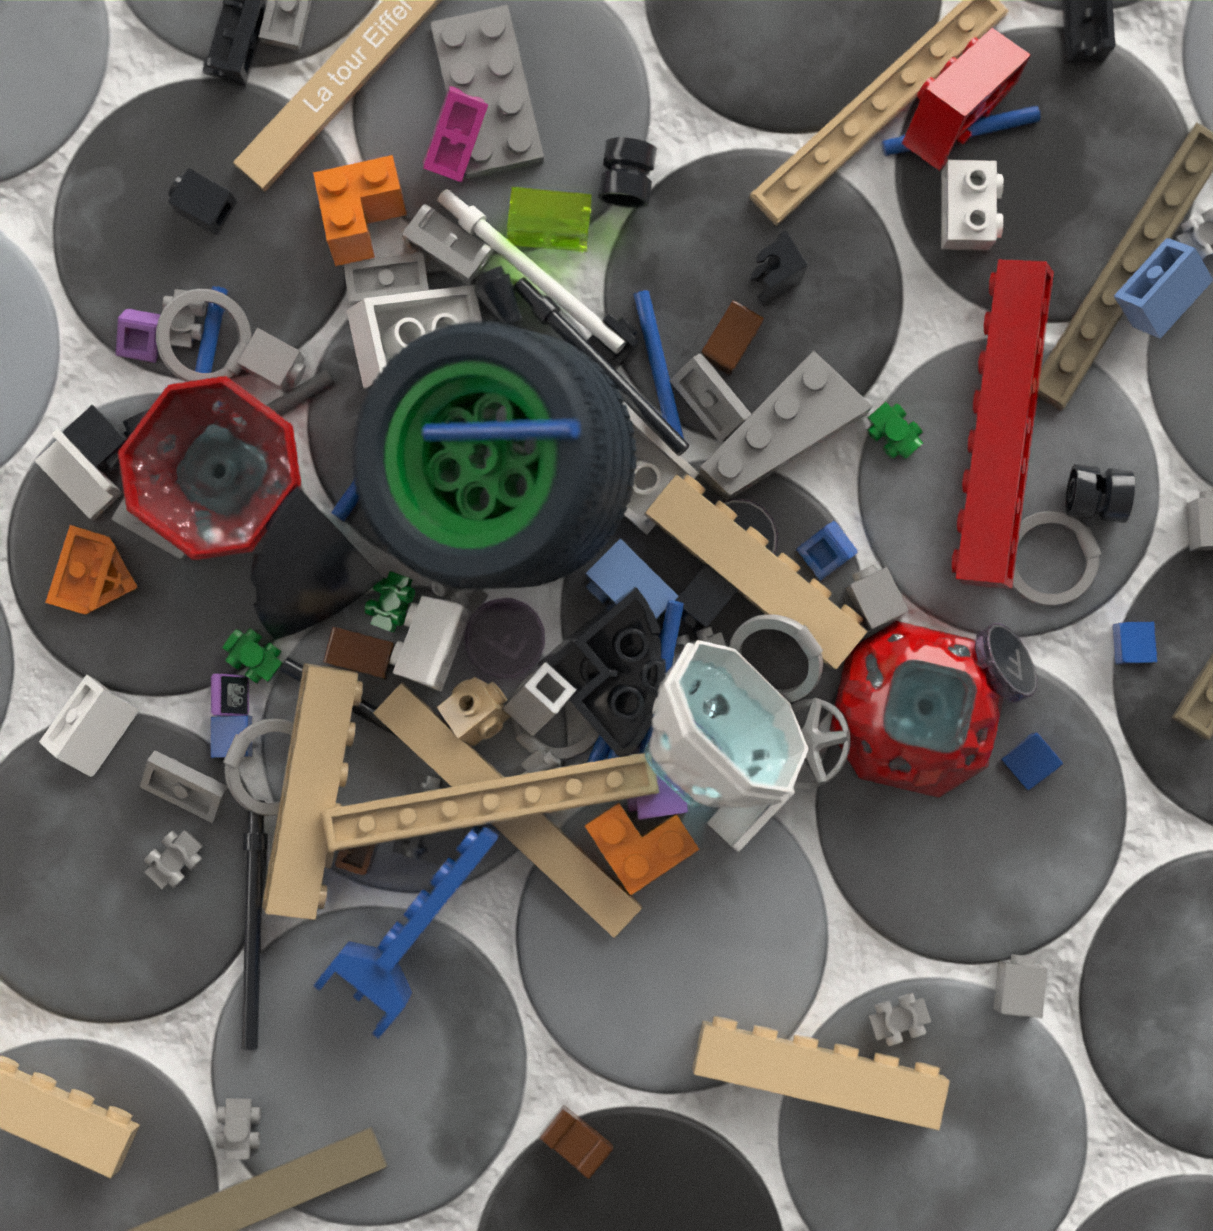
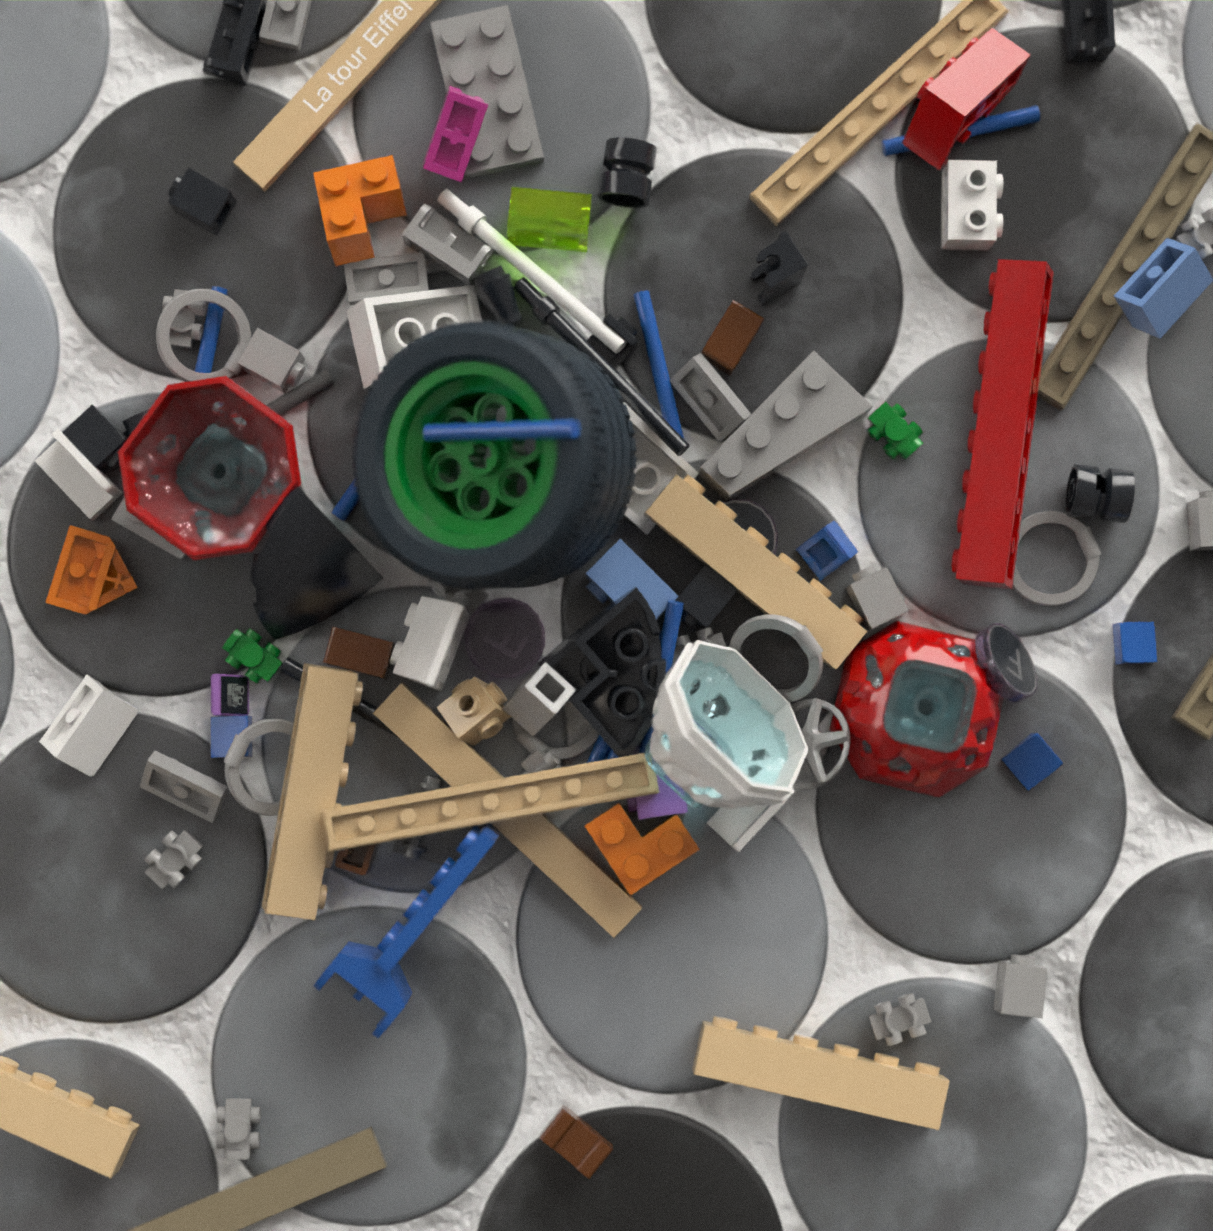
(137, 335): medium lavender slope -> none
(255, 843): black bar -> none
(393, 602): green piece -> none

